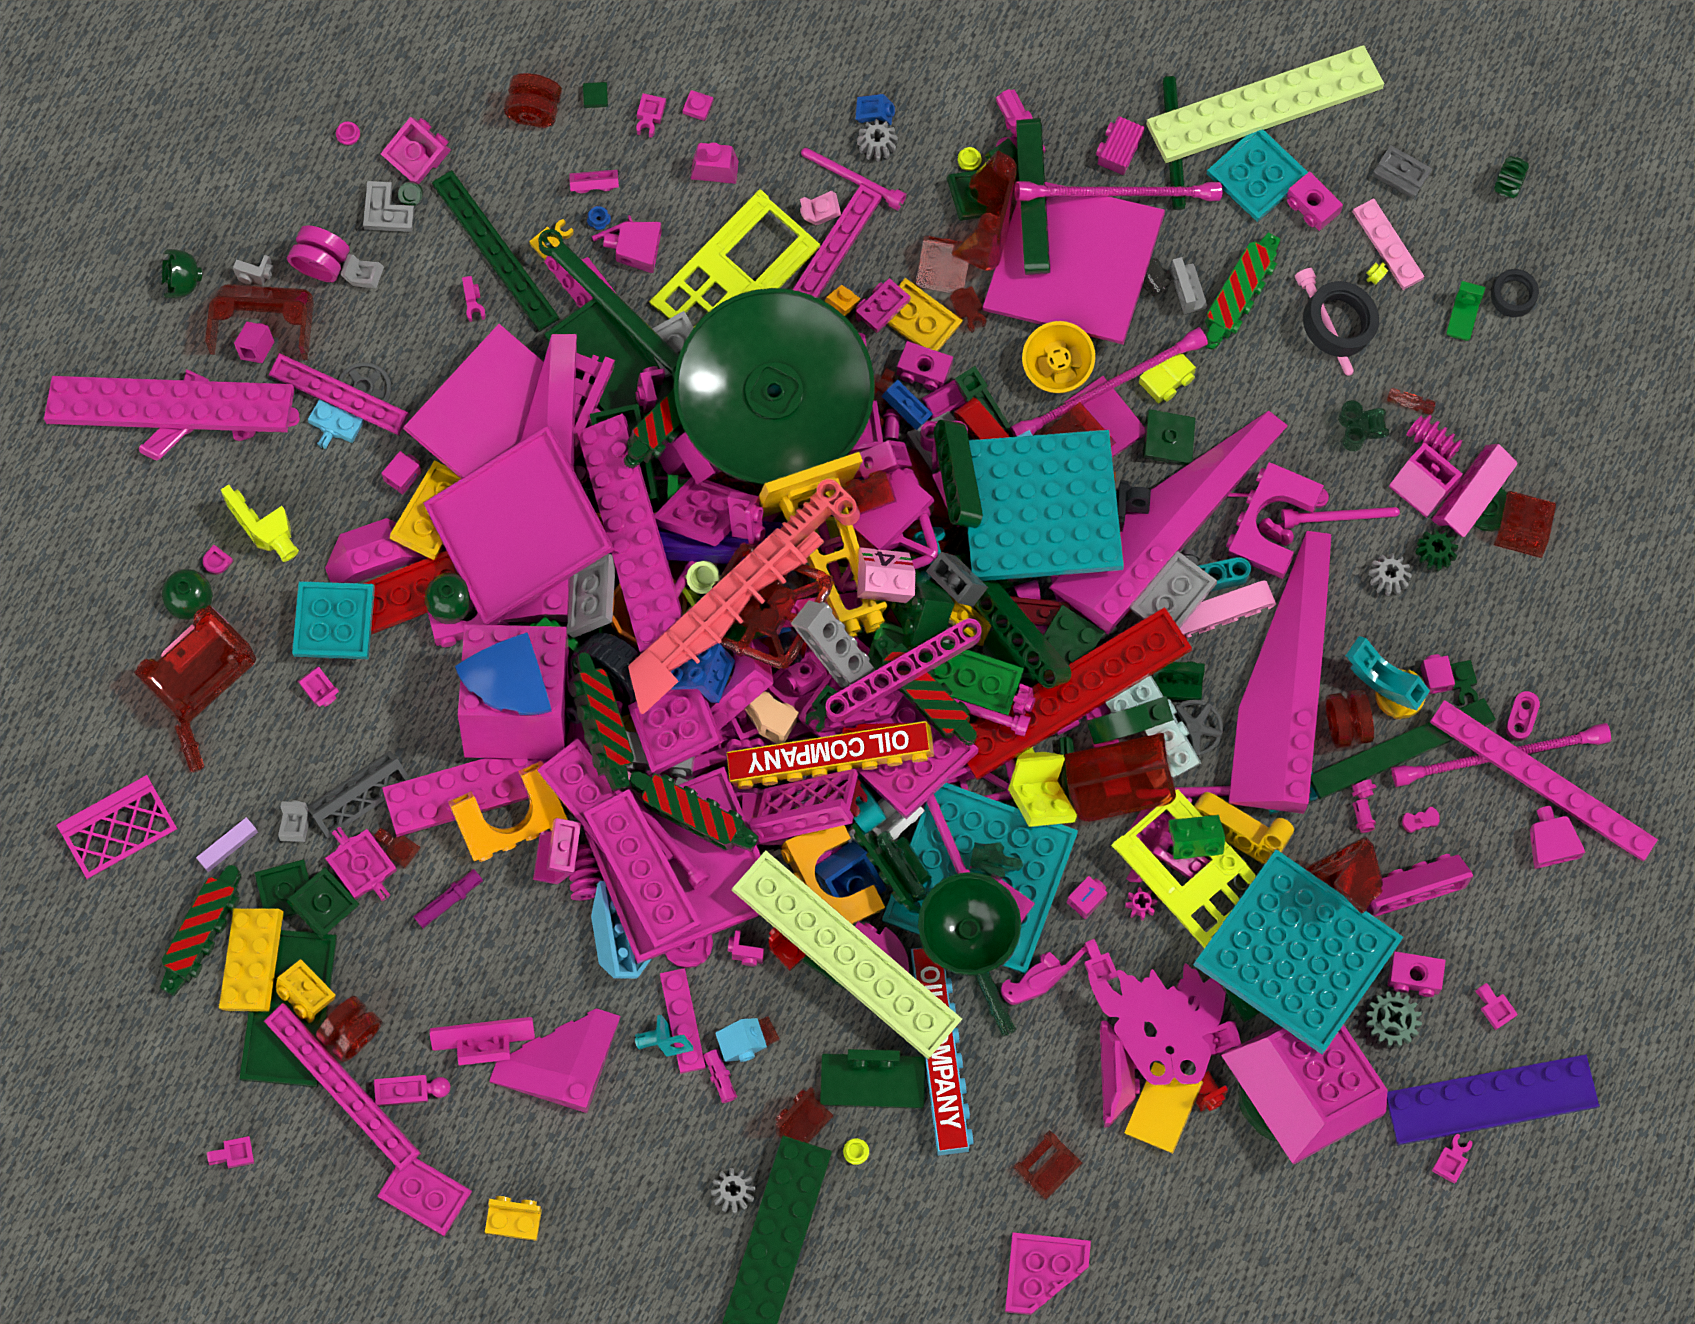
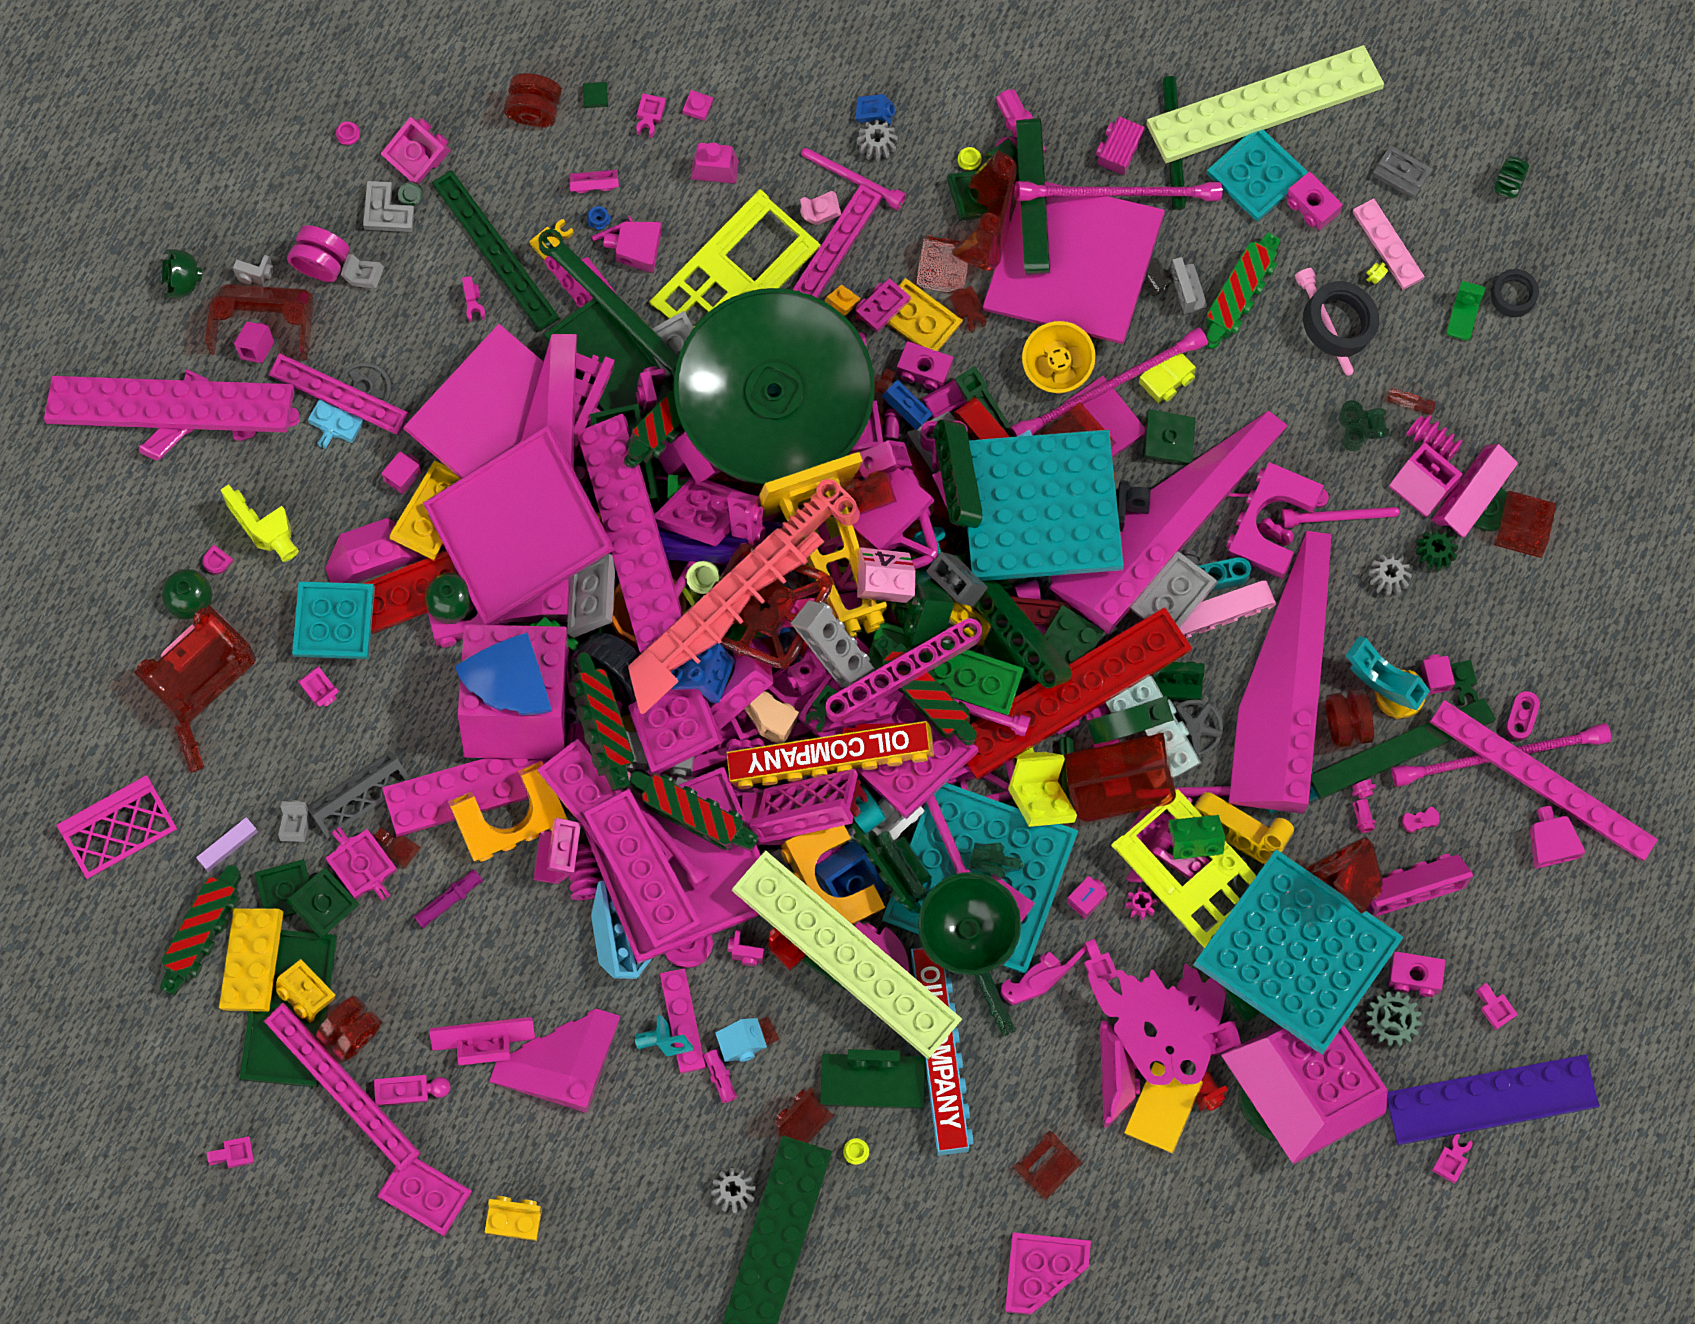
(1024, 700): dark pink plate -> none

